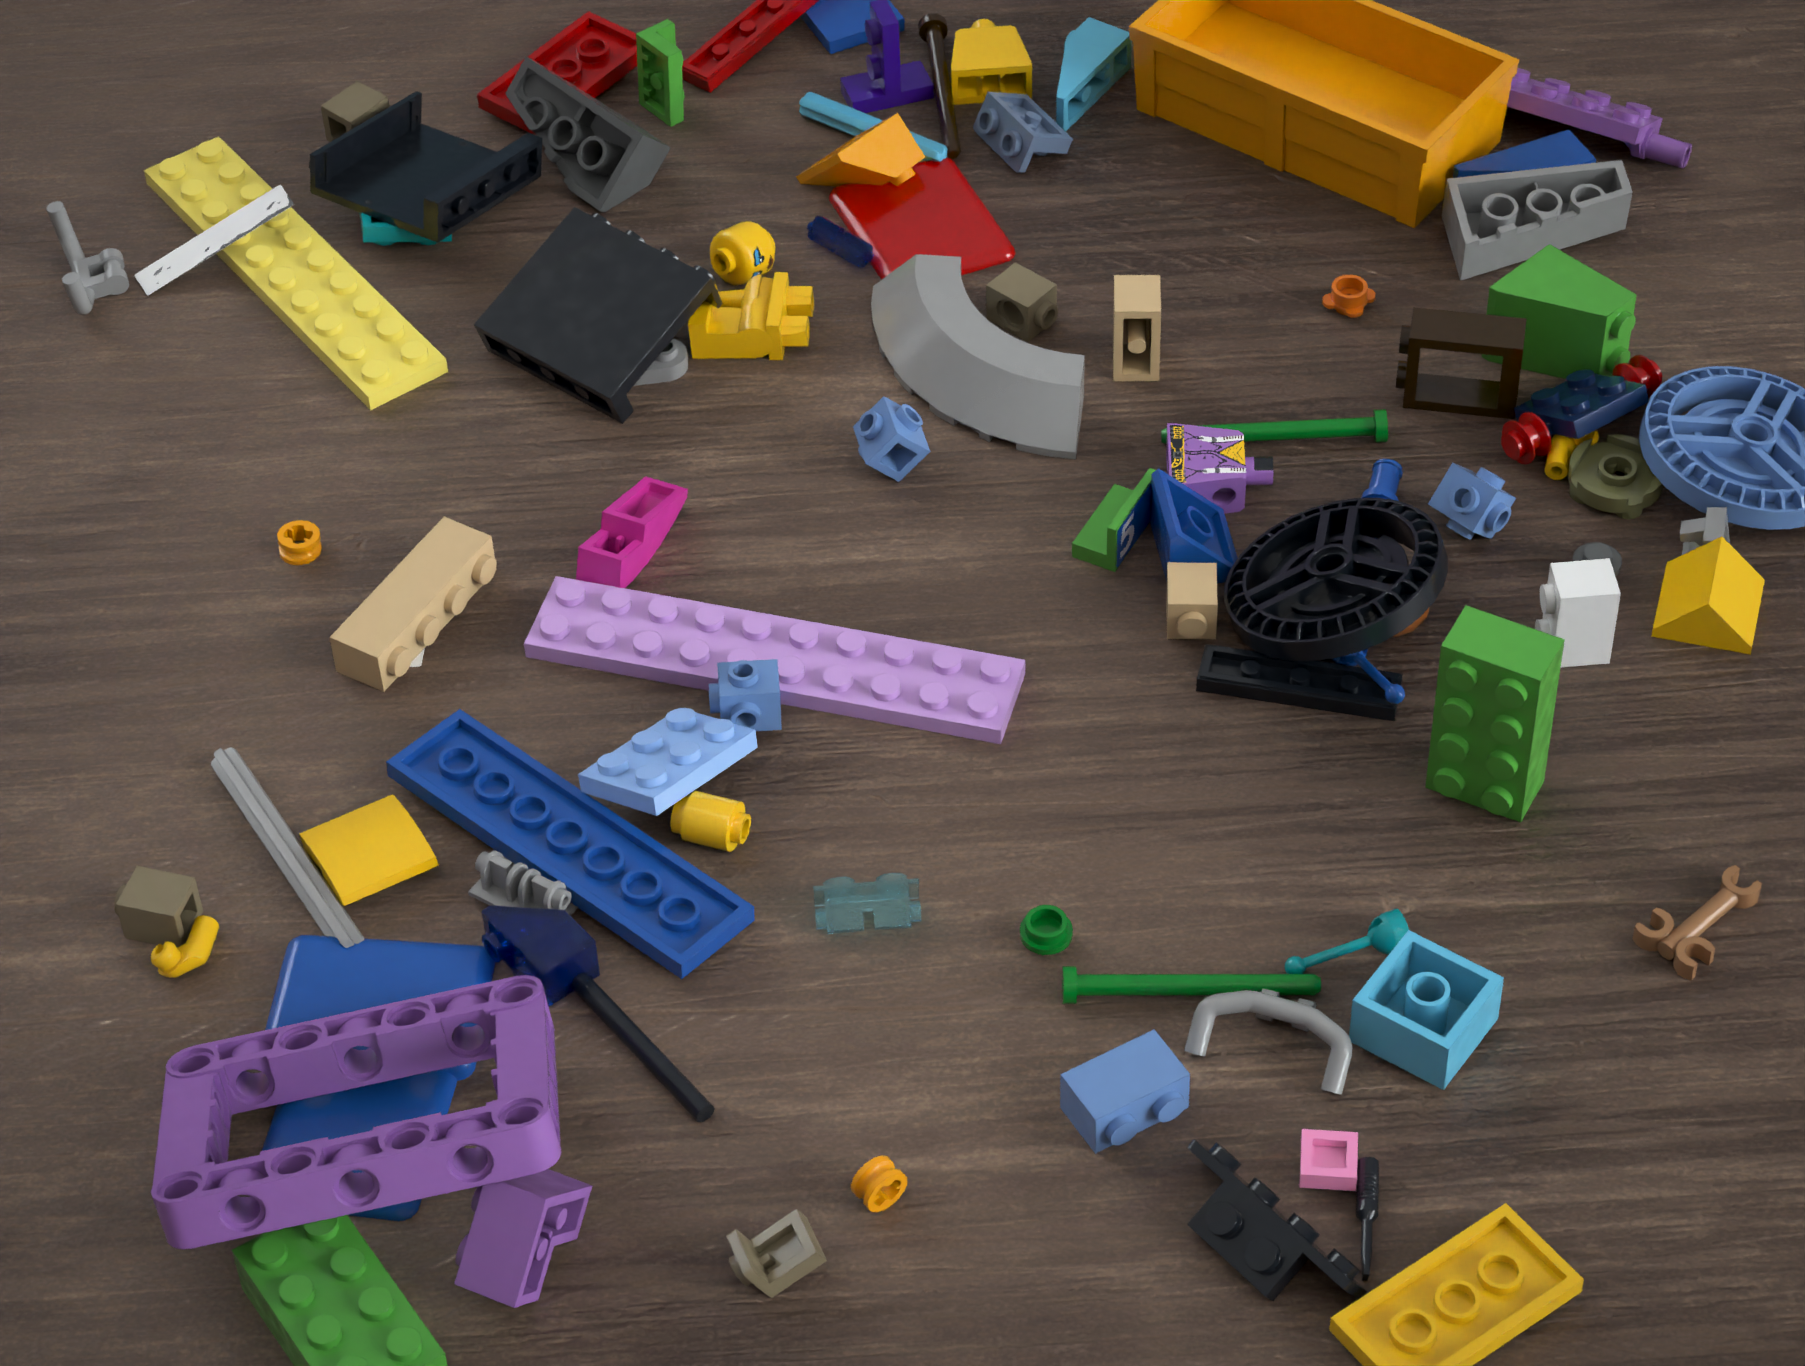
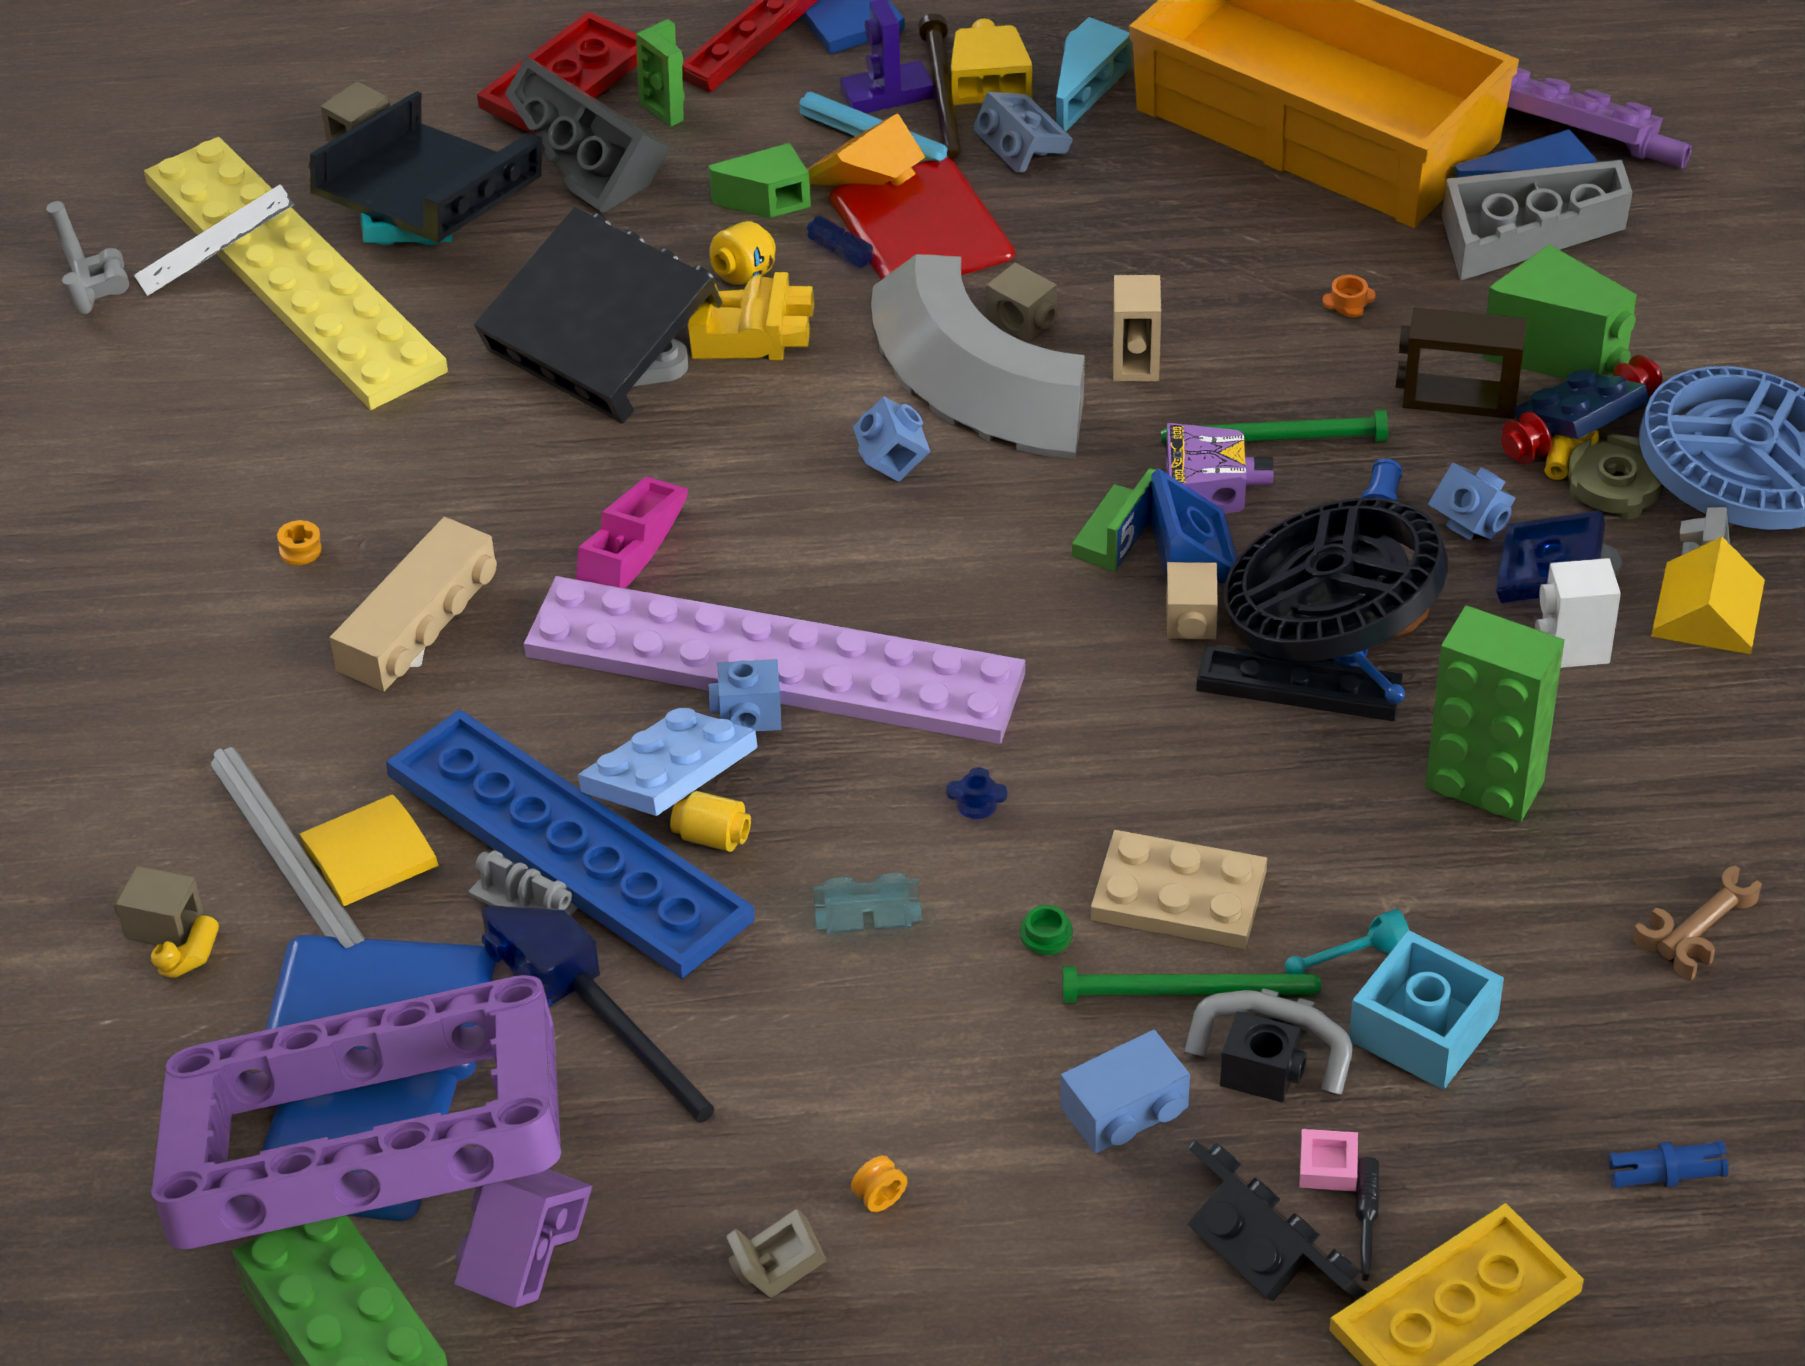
(762, 182): none -> bright green slope
(977, 794): none -> clear blue plate
(1179, 889): none -> tan plate
(1262, 1057): none -> black brick
(1537, 543): none -> clear blue tile
(1668, 1164): none -> blue pin

